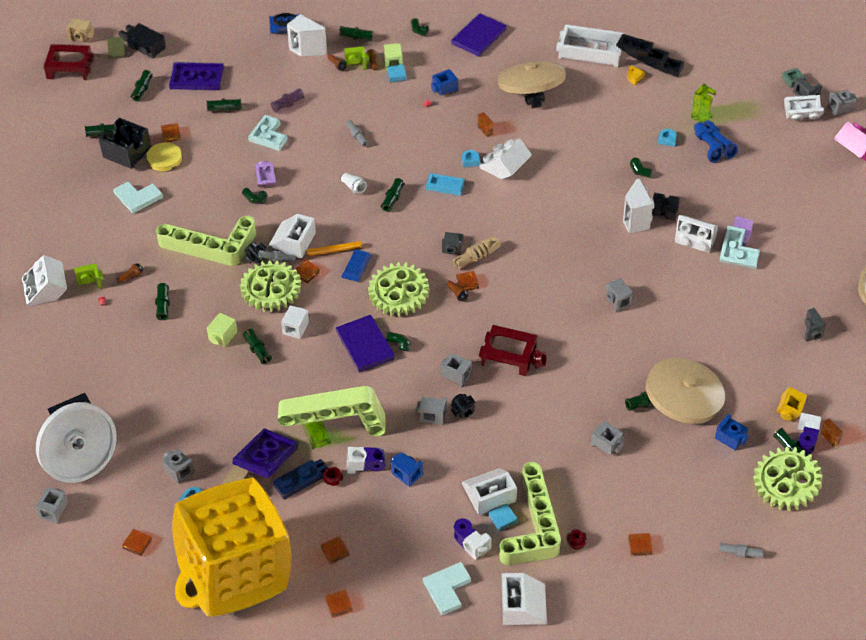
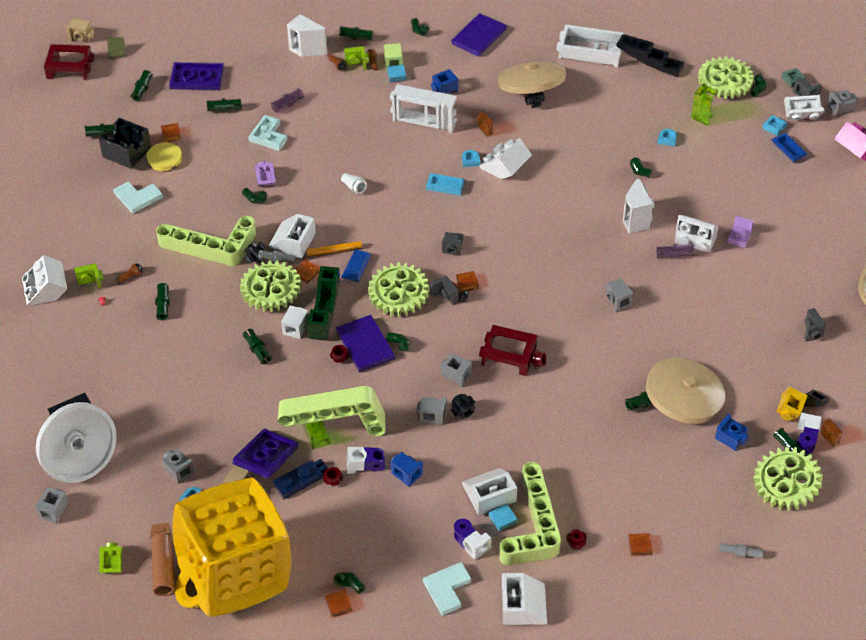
(110, 558): none -> lime bracket
(137, 542): clear orange tile -> none
(143, 40): black hinge -> none
(162, 559): none -> nougat piece
(222, 330): yellowish green brick -> none
(279, 22): piece -> none
(322, 314): none -> dark green arch
(334, 550): clear orange tile -> none
(339, 353): none -> dark red plate
(348, 579): none -> dark green arm
(357, 133): light grey bar -> none
(392, 195): dark green pin -> none
(423, 107): none -> white door
(446, 288): none -> dark grey bracket
(477, 252): tan hinge -> none
(607, 438): light grey brick -> none
(635, 75): yellow tile -> none
(665, 206): black wheel -> none
(675, 251): none -> clear purple pin
(707, 133): blue piece -> none
(726, 76): none -> yellowish green gear
(734, 252): light aqua tile -> none
(760, 85): none -> dark green arm
(774, 125): none -> medium azure tile
(789, 147): none -> blue tile
(815, 399): none -> black slope

